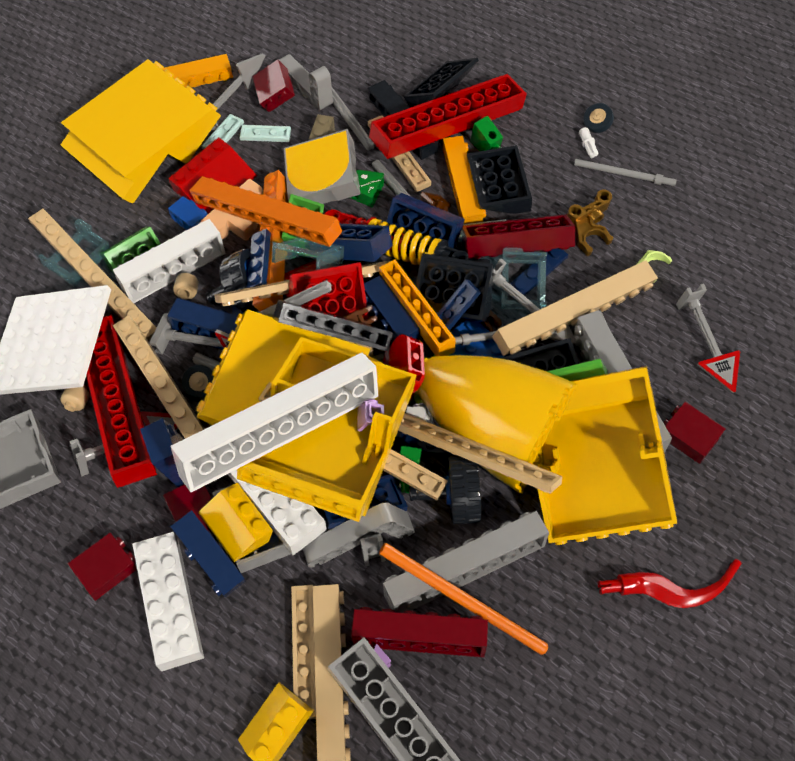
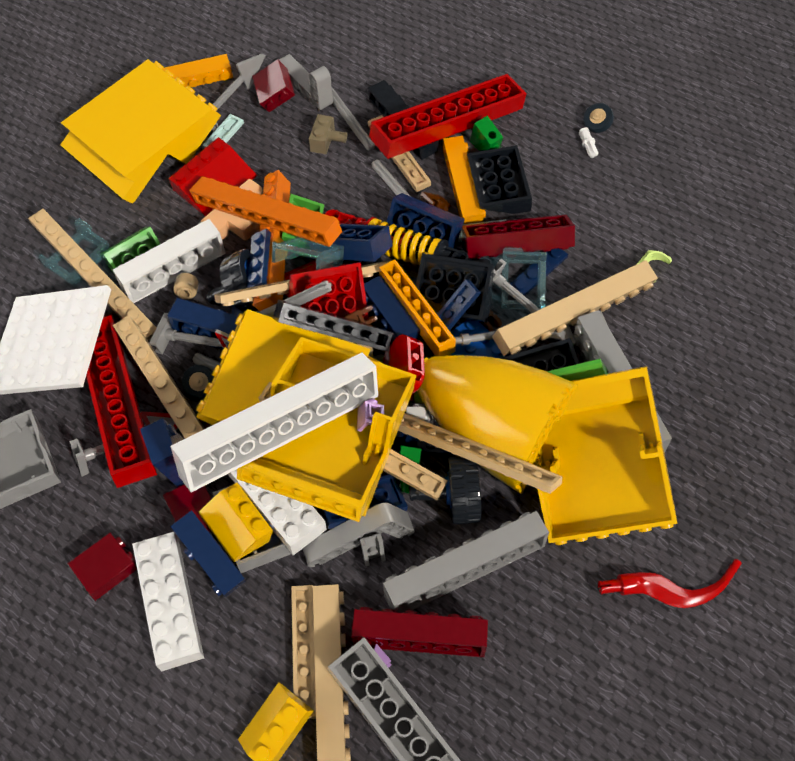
(75, 398): tan head -> none
(186, 213): blue brick -> none
(265, 133): light aqua tile -> none
(322, 168): yellow tile -> none
(370, 187): green torso -> none
(440, 81): black slope -> none
(463, 598): orange piece -> none
(586, 218): pearl gold piece -> none
(657, 179): light grey bar -> none
(693, 432): dark red brick -> none
(720, 367): light grey piece -> none

